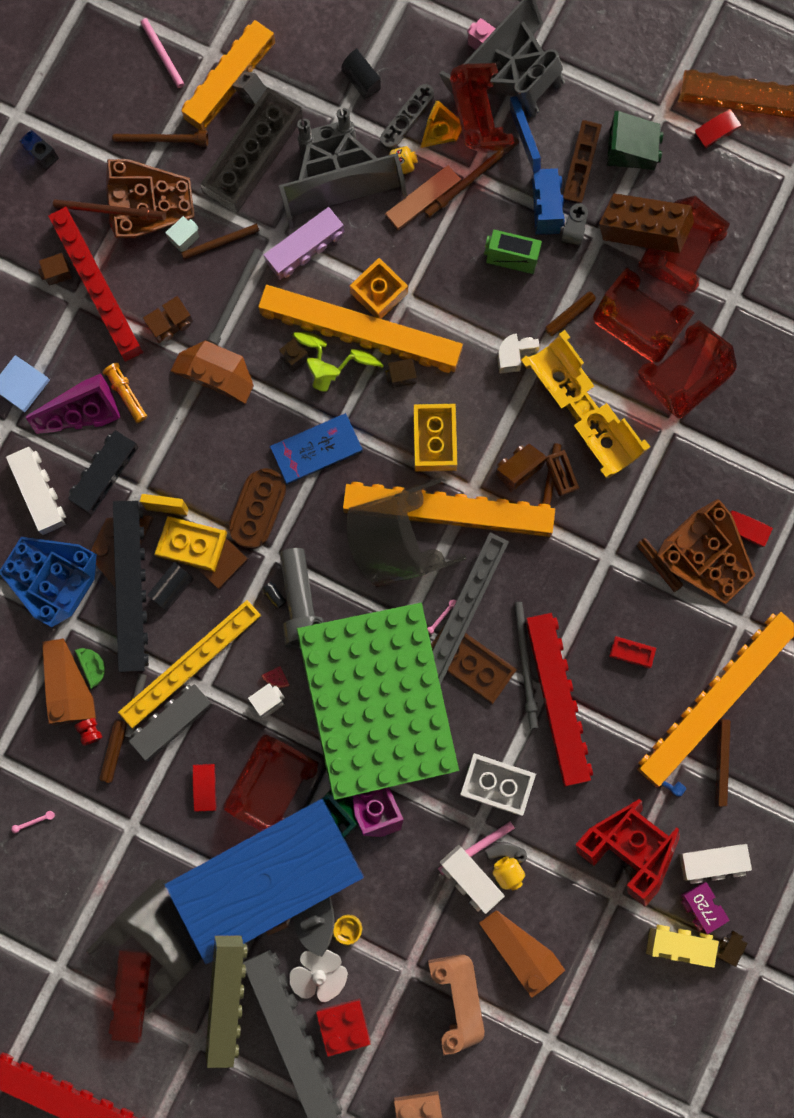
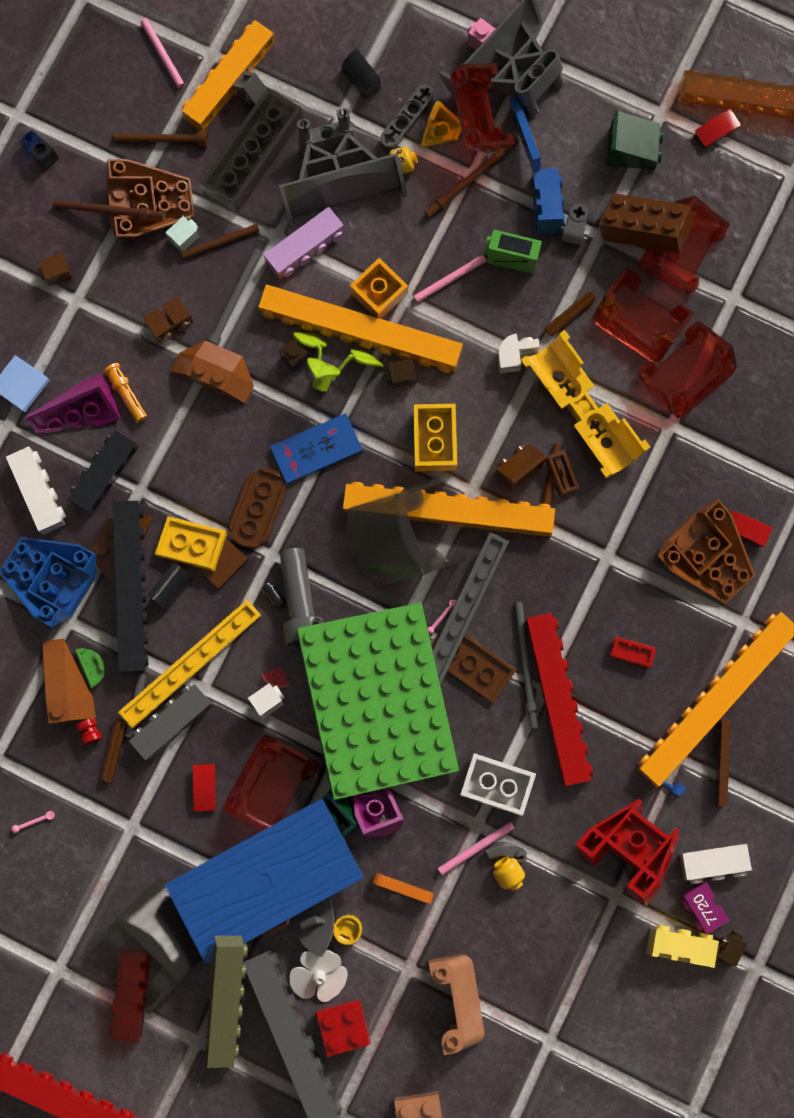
(95, 284): red brick -> none
(164, 504): yellow tile -> none
(403, 888): none -> orange beam
(422, 197): nougat tile -> none
(449, 278): none -> bright pink bar
(471, 879): white brick -> none
(528, 958): dark orange wedge -> none
(582, 161): reddish brown slope -> none
(651, 554): reddish brown axle -> none

